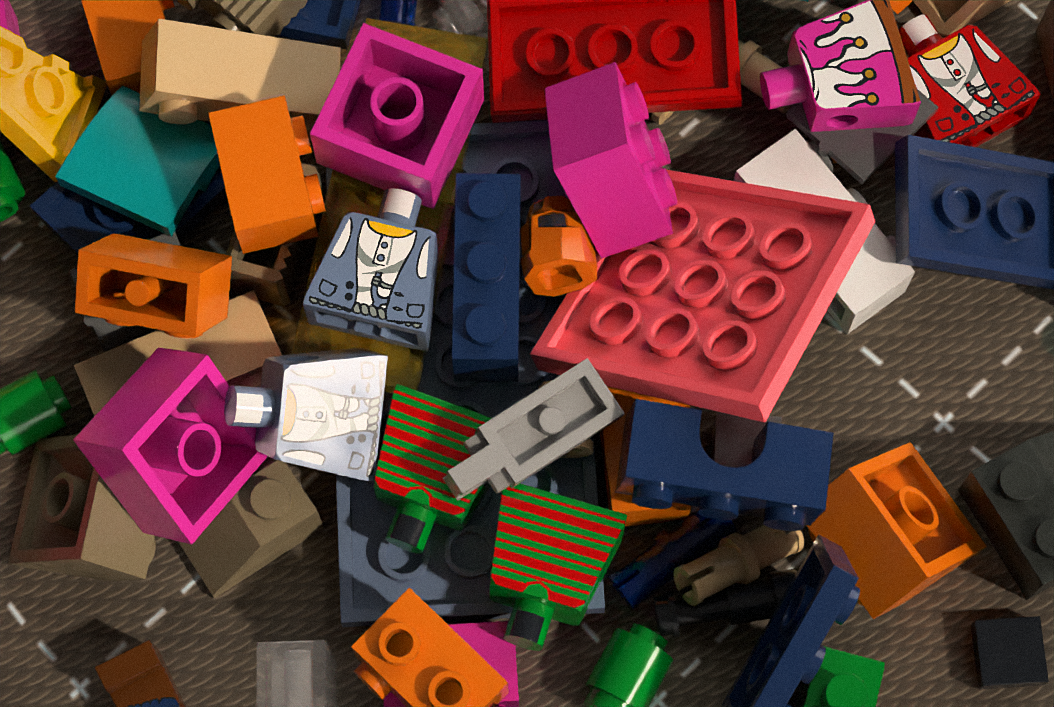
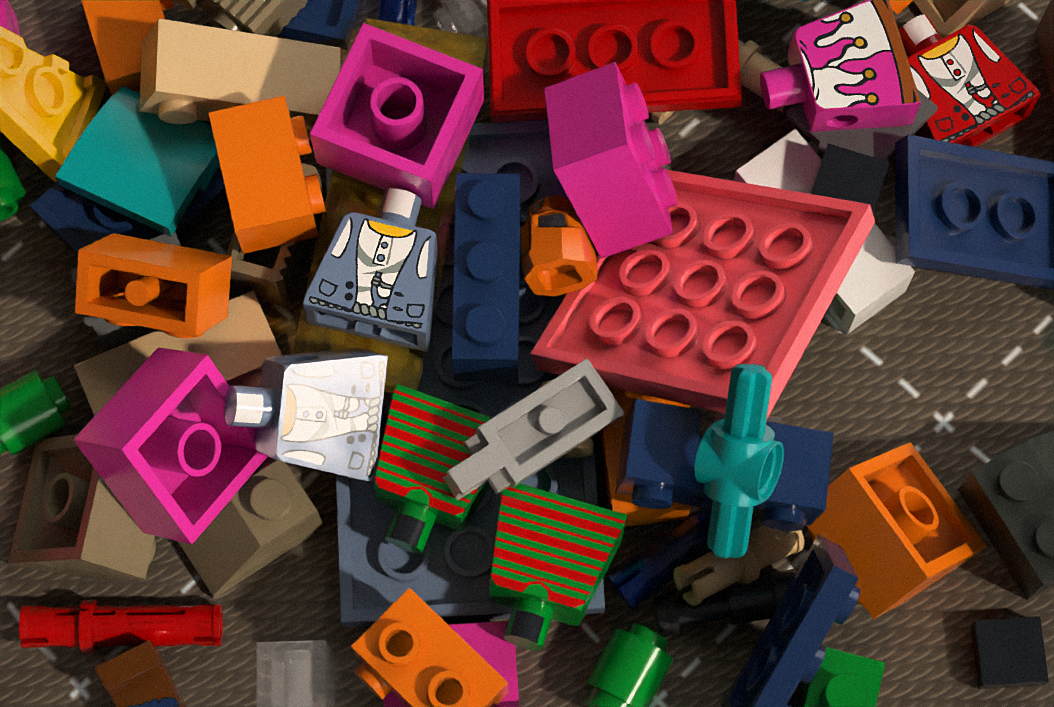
(109, 625): none -> red pin
(739, 460): none -> teal axle
(850, 176): none -> black tile

